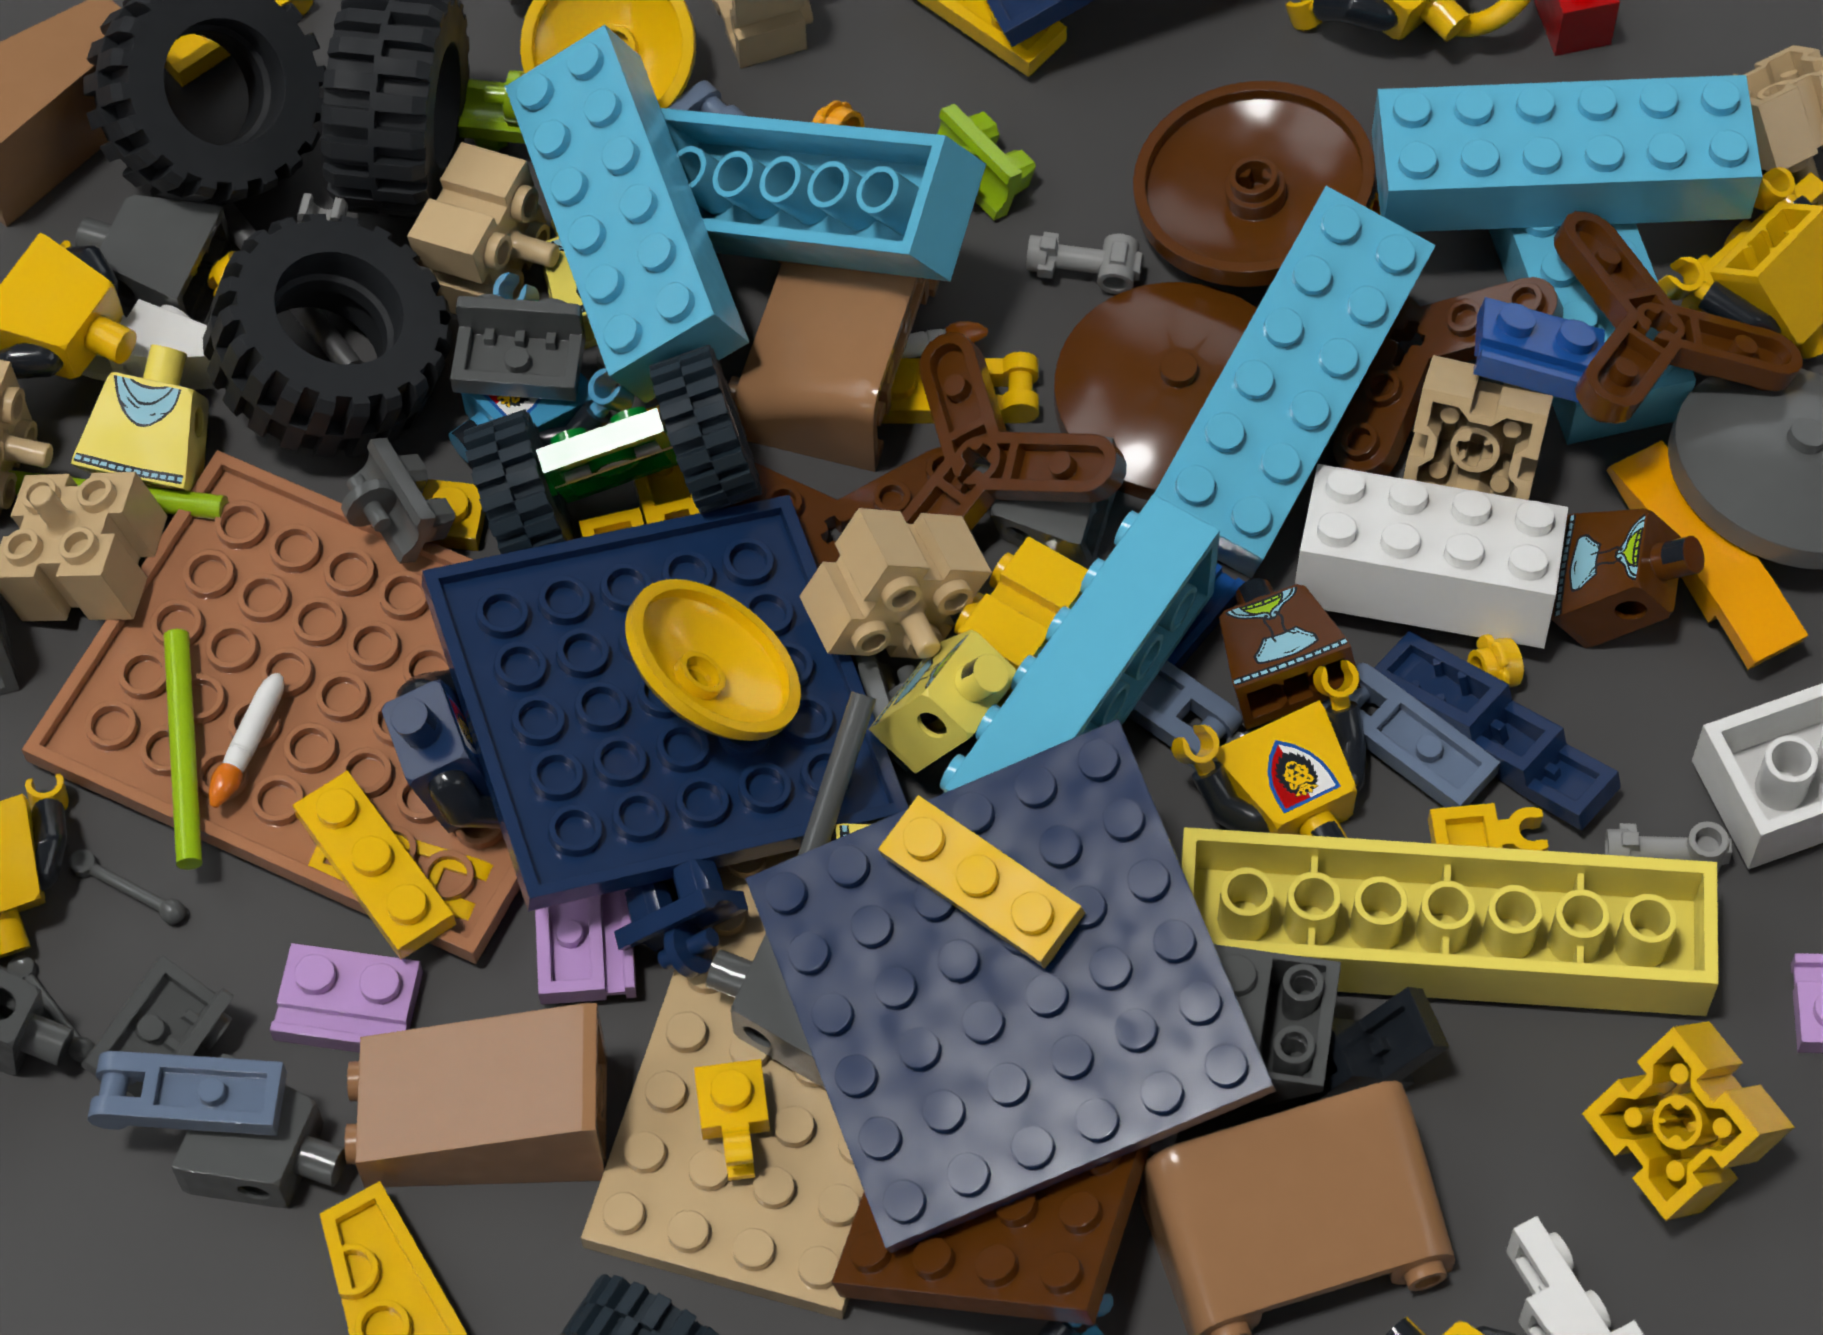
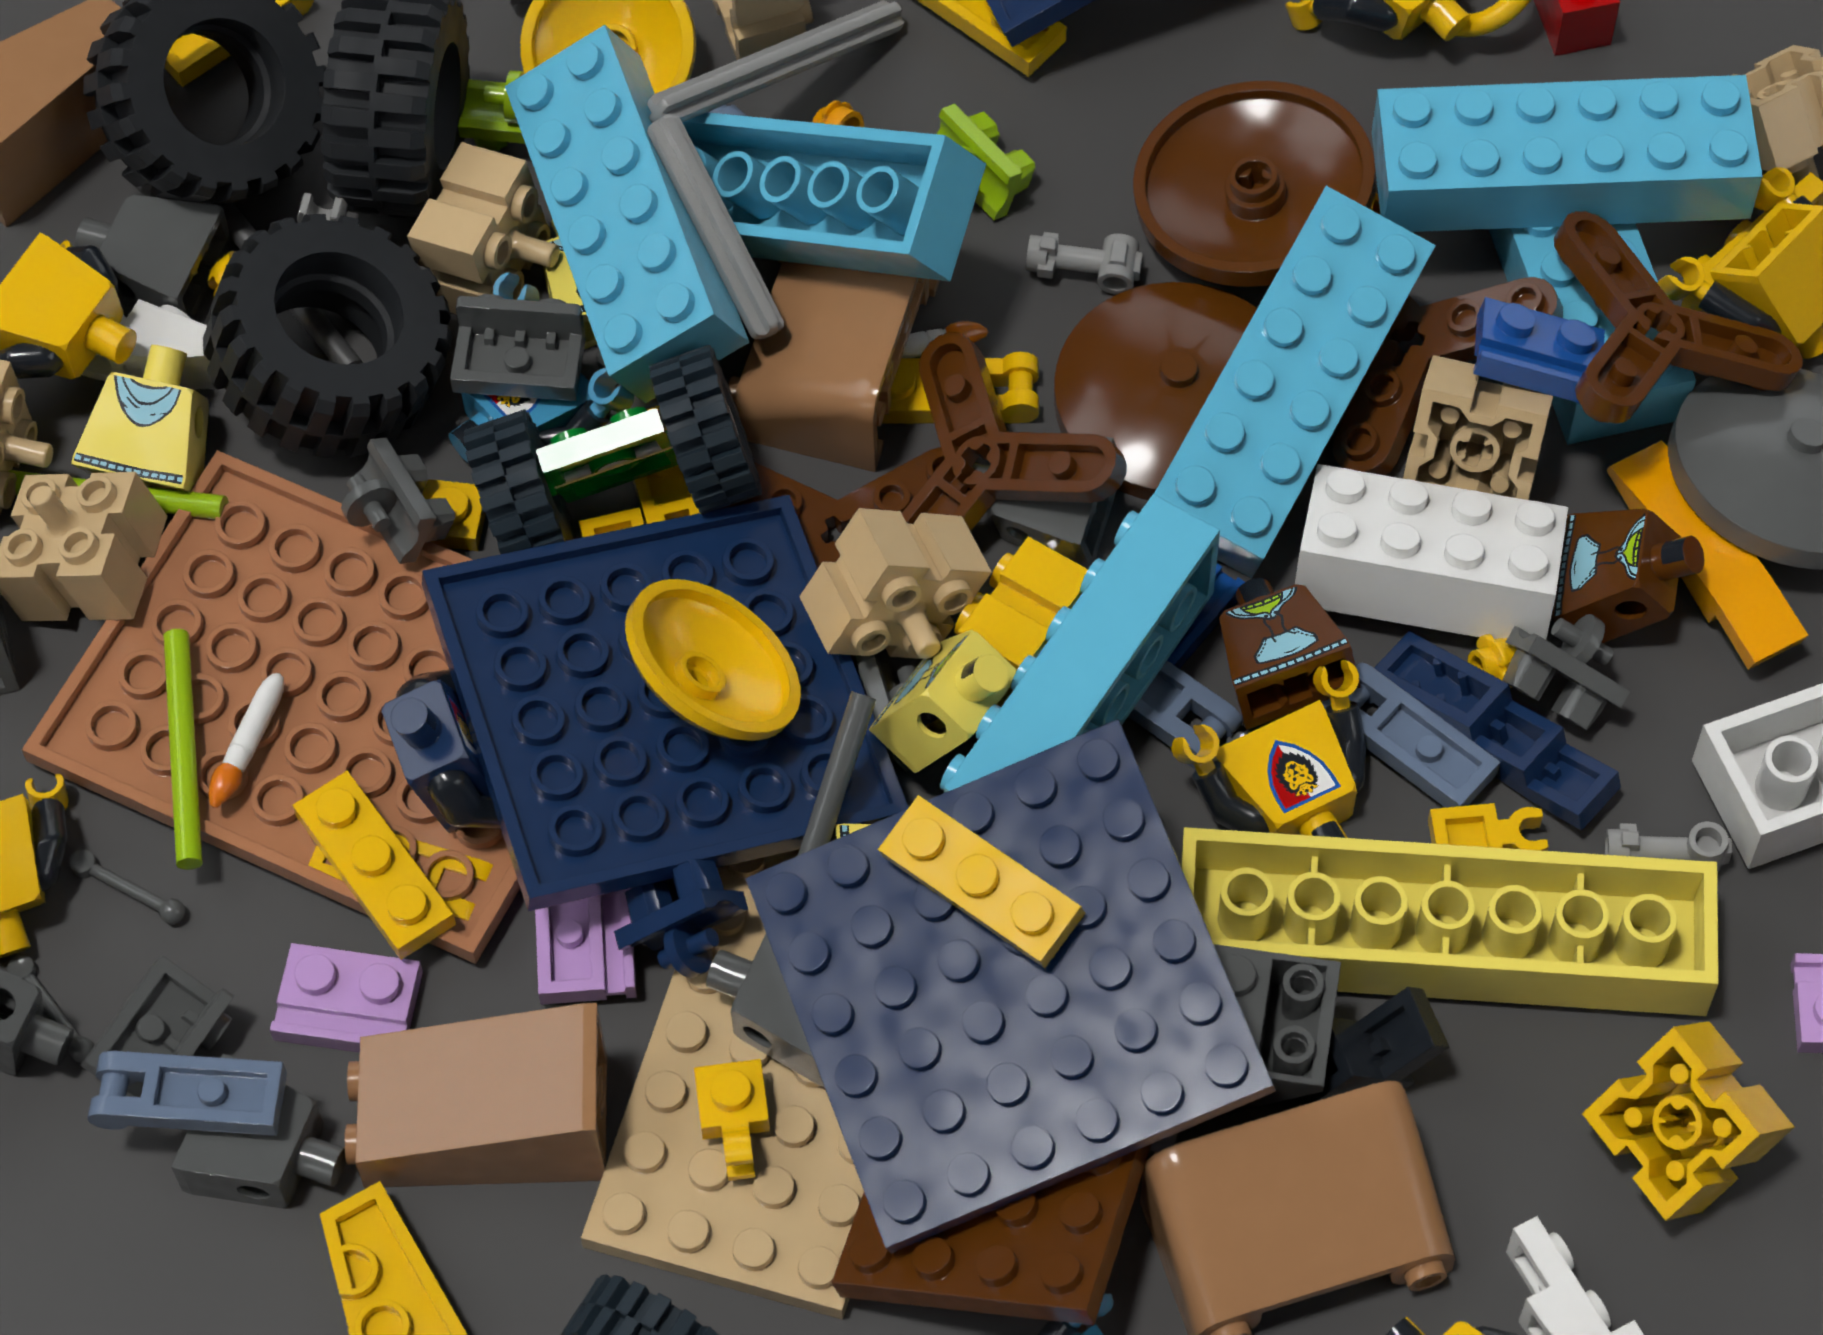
(715, 227): none -> light grey axle
(777, 62): none -> light grey axle
(1586, 688): none -> dark grey hips

